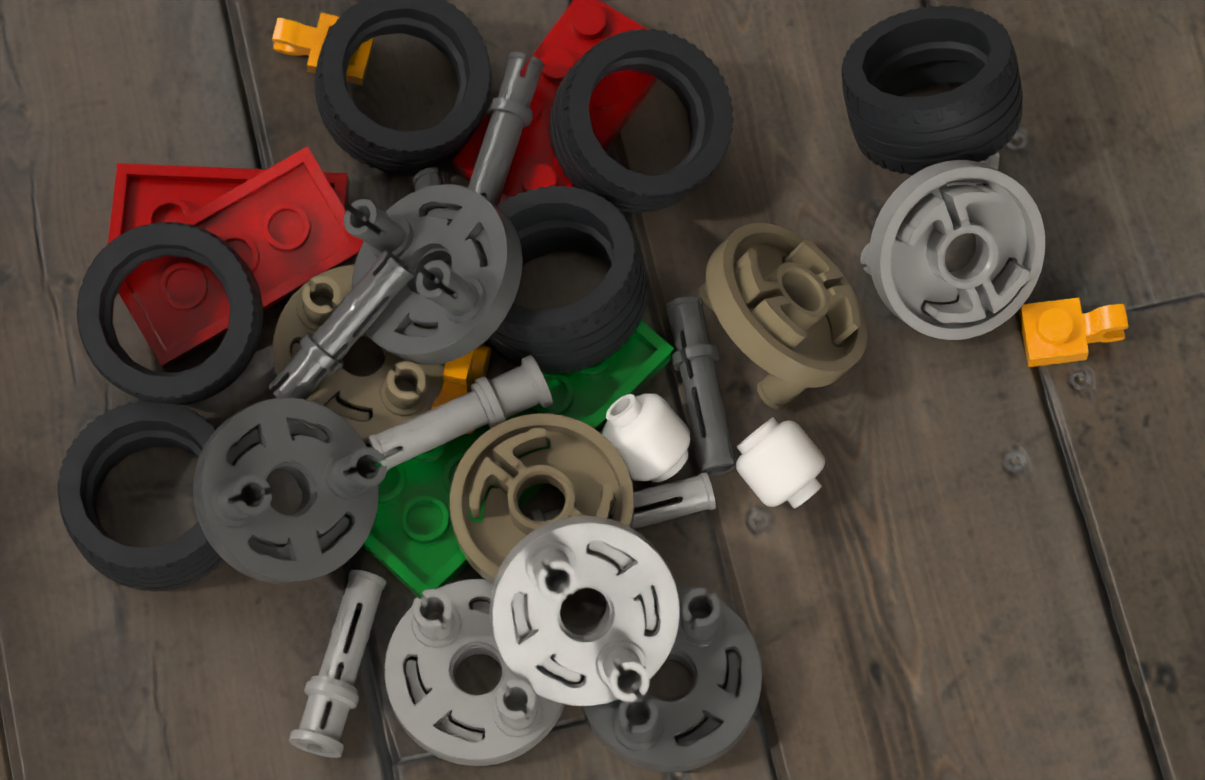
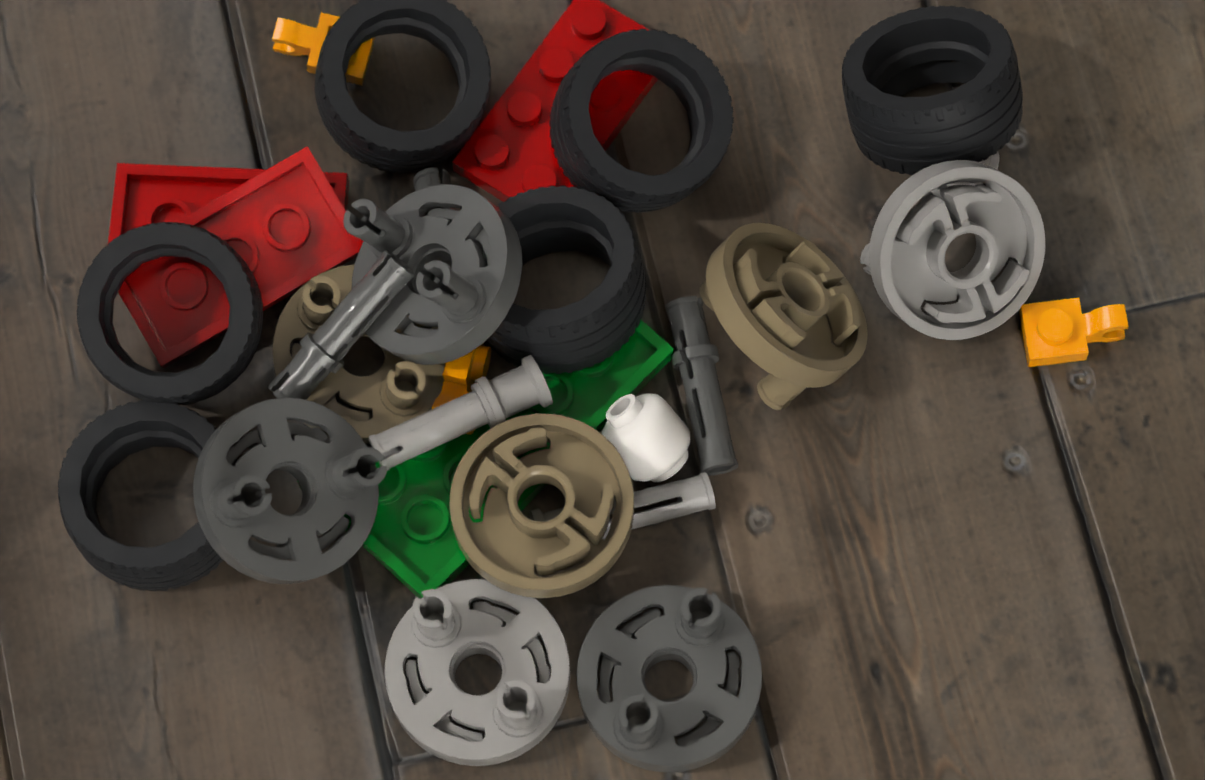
(333, 694): light grey pin -> none
(508, 117): dark grey pin -> none
(614, 651): piece -> none
(780, 463): white head -> none

